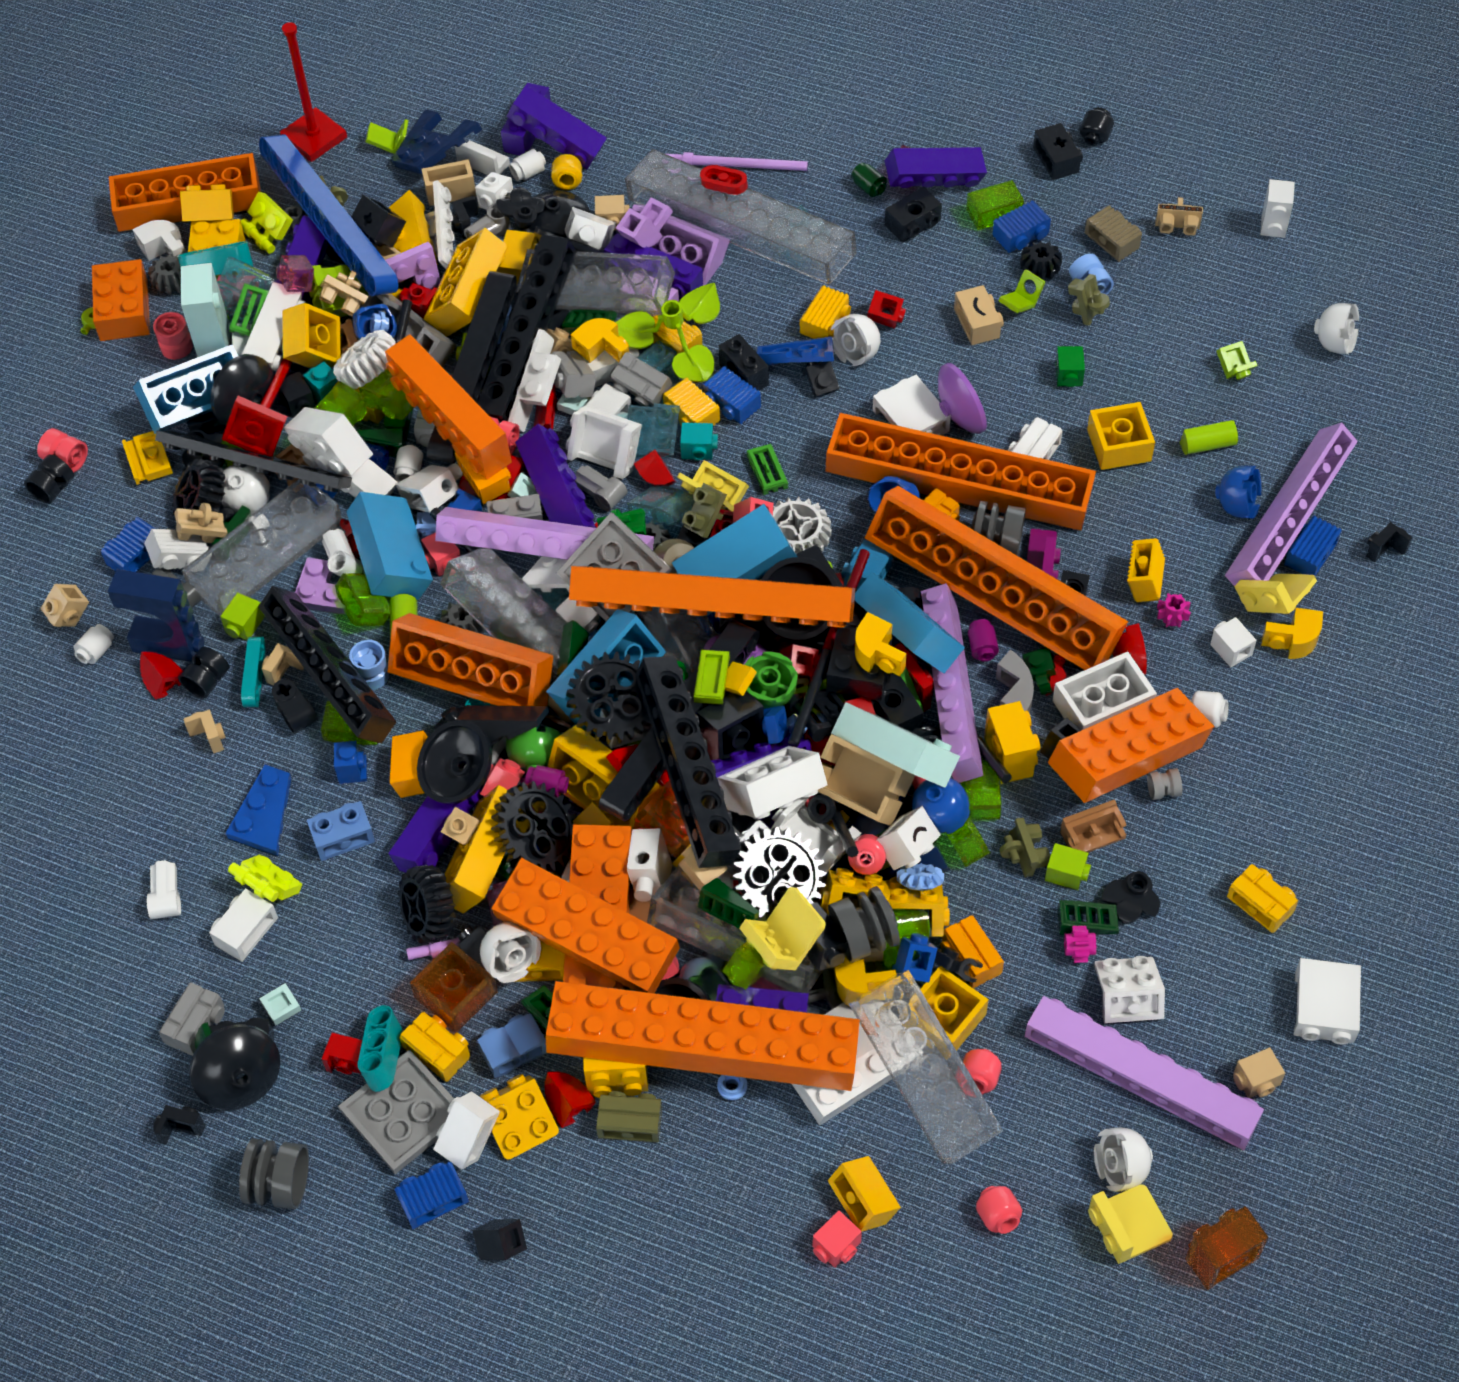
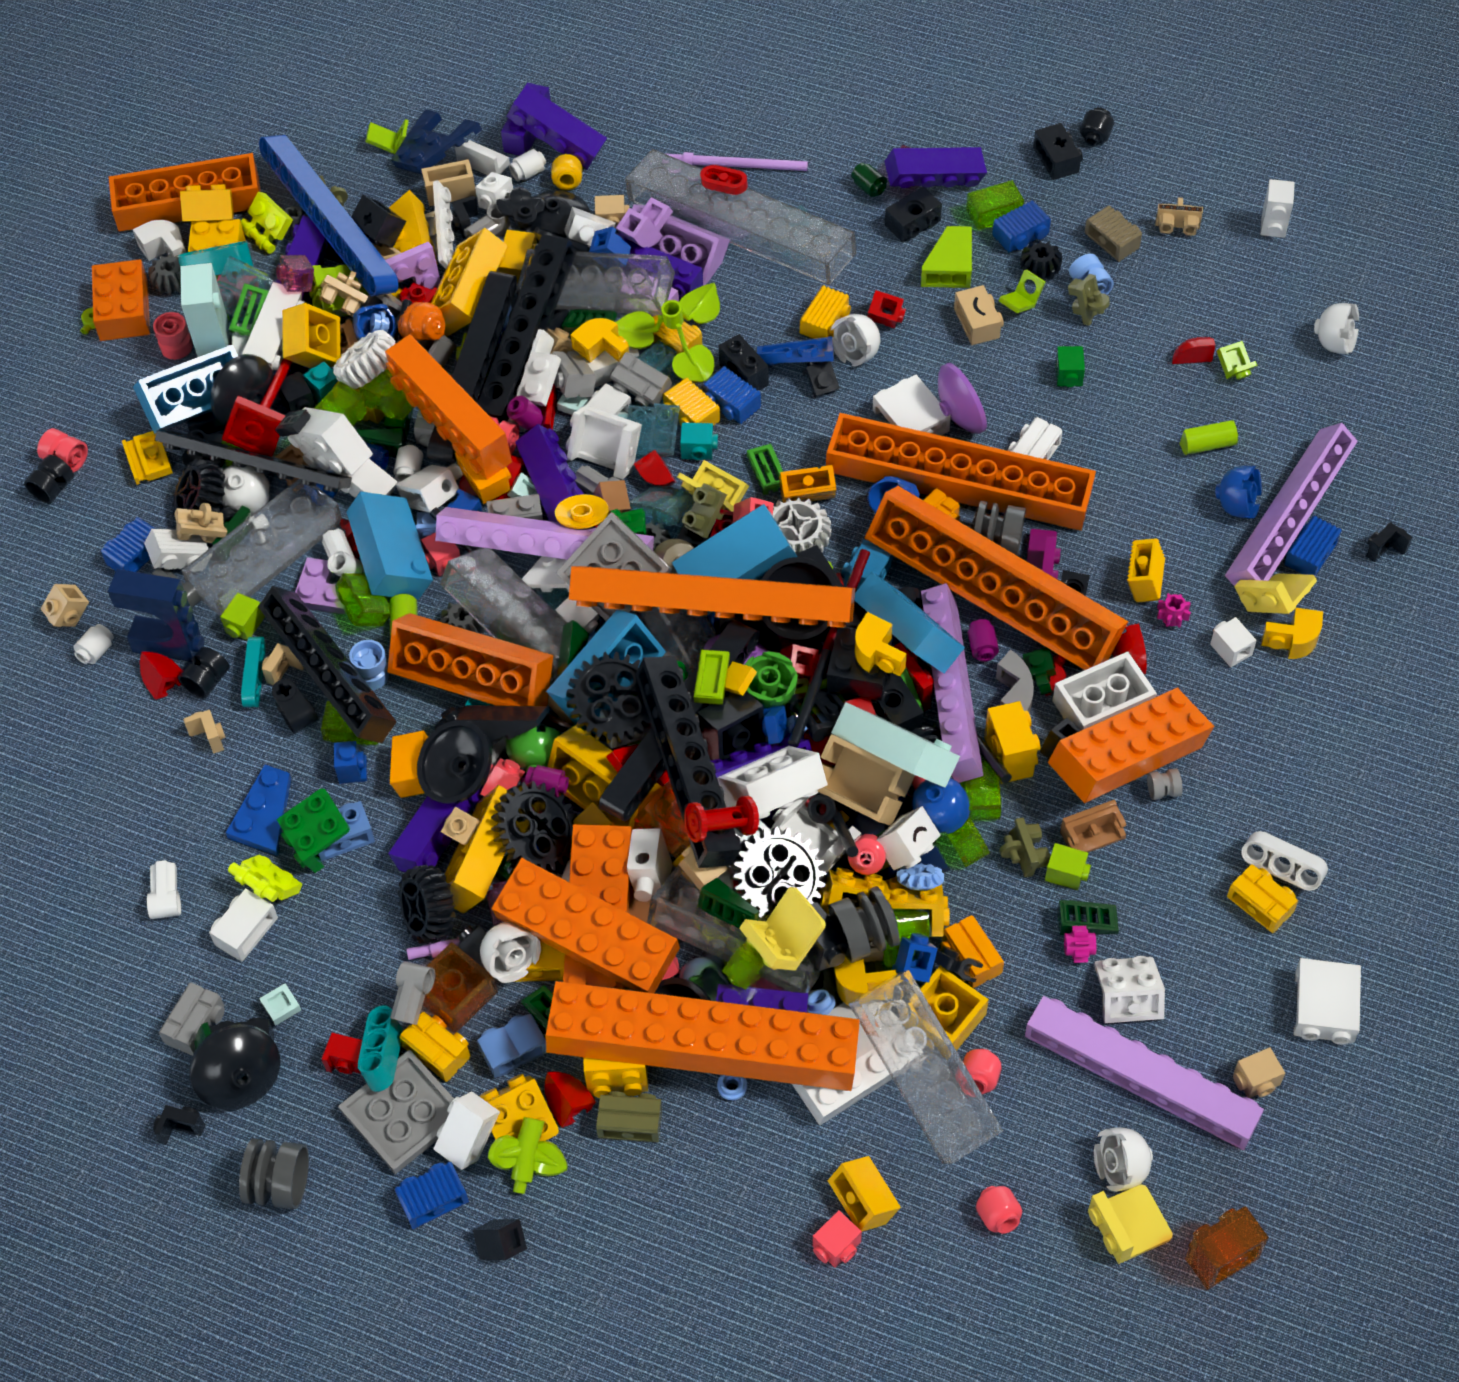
(293, 423): none -> black tile
(313, 828): none -> green bracket
(314, 131): red tile -> none
(413, 984): none -> light grey piece
(422, 321): none -> orange hair
(524, 412): none -> magenta brick
(527, 1155): none -> lime plant
(581, 511): none -> yellow dish
(608, 242): none -> blue brick
(614, 494): none -> medium nougat brick
(701, 821): none -> red hose
(808, 484): none -> light orange brick
(820, 1002): none -> light blue plate
(950, 260): none -> lime slope
(1120, 435): yellow brick -> none
(1132, 901): black plate -> none
(1194, 351): none -> red brick
(1211, 706): white head -> none
(1299, 860): none -> white beam

